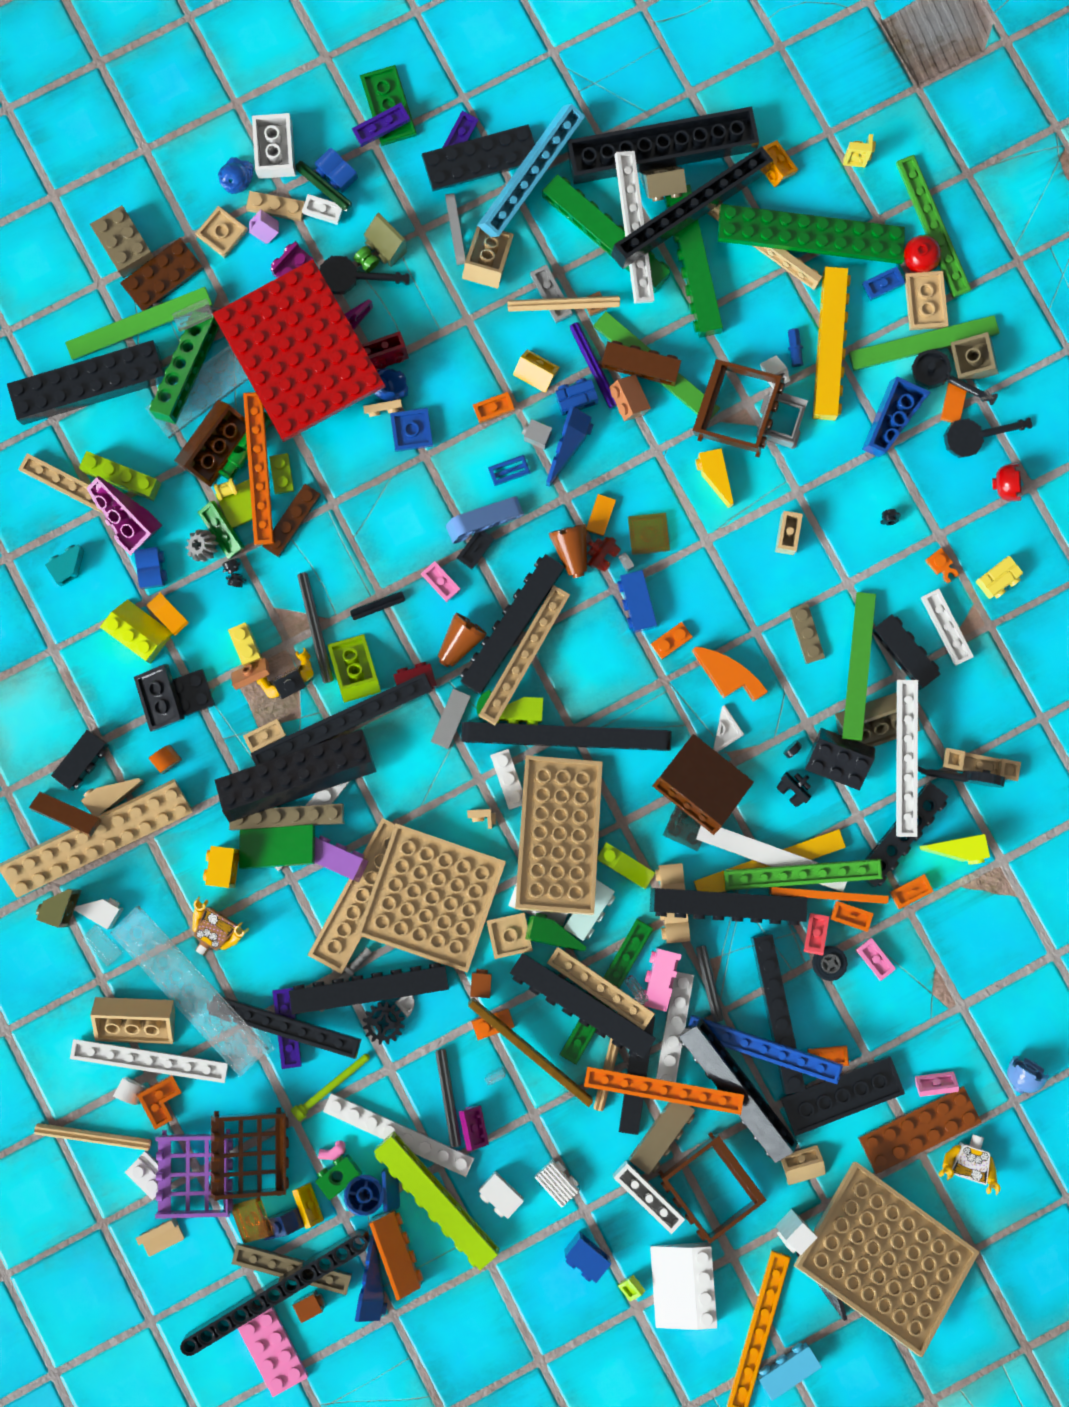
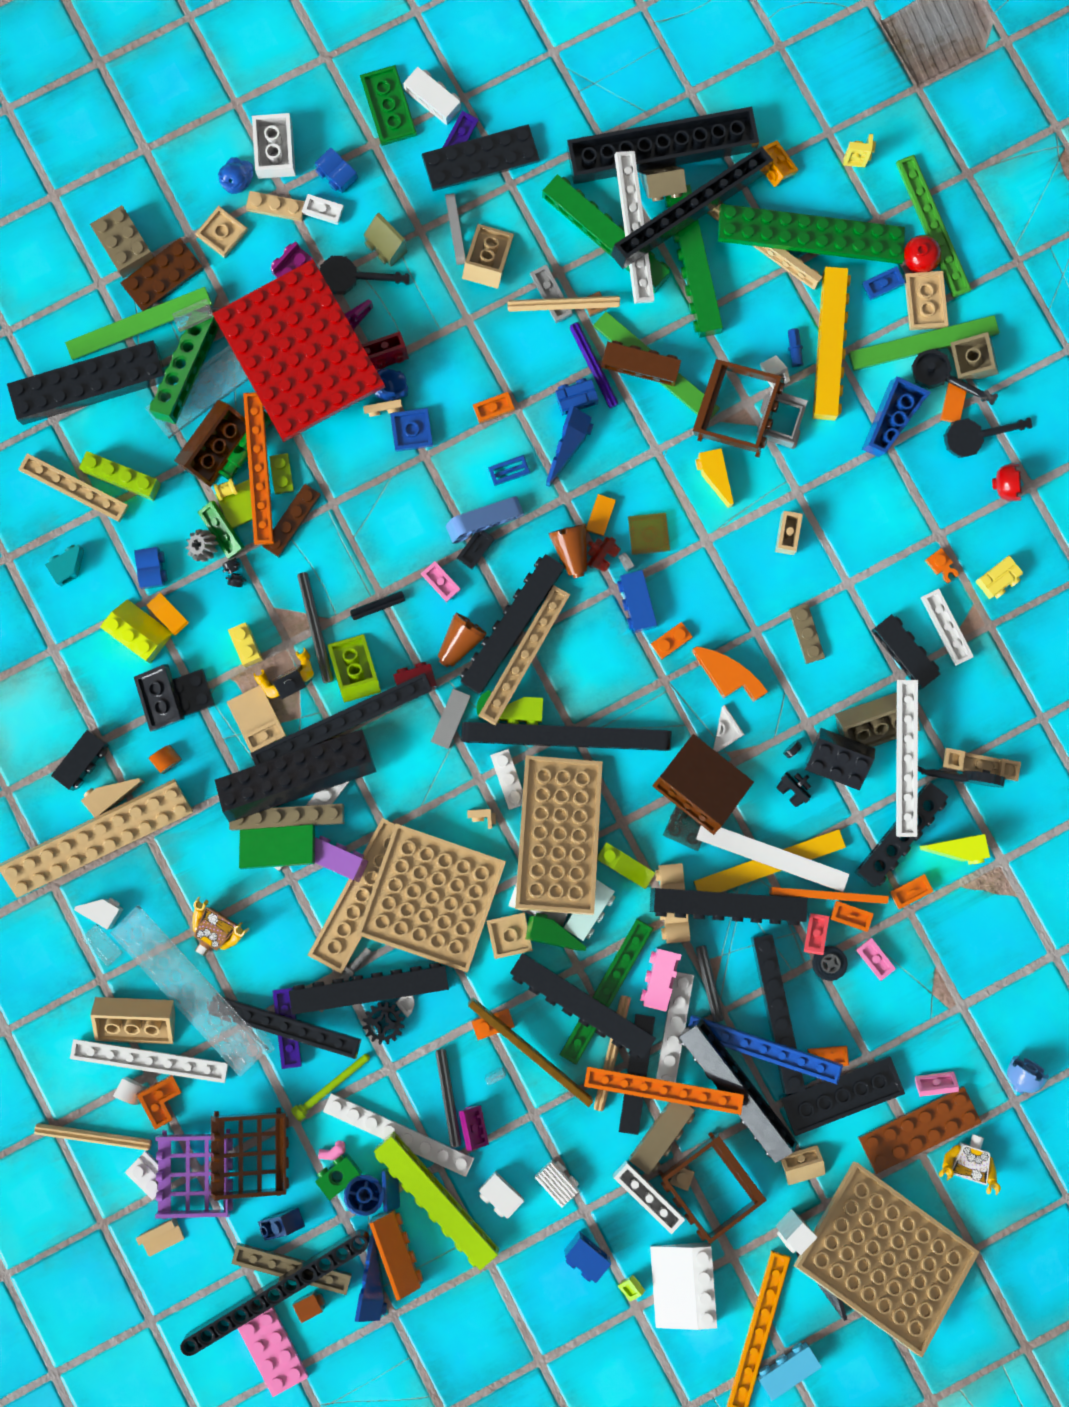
(59, 908): olive slope -> none
(65, 814): reddish brown tile -> none
(128, 519): magenta wedge -> none
(221, 867): yellow brick -> none
(250, 673): nougat plate -> none
(251, 710): none -> tan tile
(252, 1220): clear orange tile -> none
(263, 227): lavender panel -> none
(308, 1205): yellow plate -> none
(323, 186): dark green axle -> none
(366, 259): bright green wheel -> none
(381, 124): dark purple plate -> none
(432, 95): none -> white brick
(481, 984): dark orange brick -> none
(531, 170): medium azure brick -> none
(535, 370): yellow panel -> none
(537, 433): light grey brick -> none
(601, 988): tan plate -> none
(629, 397): nougat brick -> none
(636, 989): clear axle -> none
(682, 1178): none -> tan plate
(803, 874): bright green tile -> none
(859, 666): bright green tile -> none
(890, 517): black plate -> none

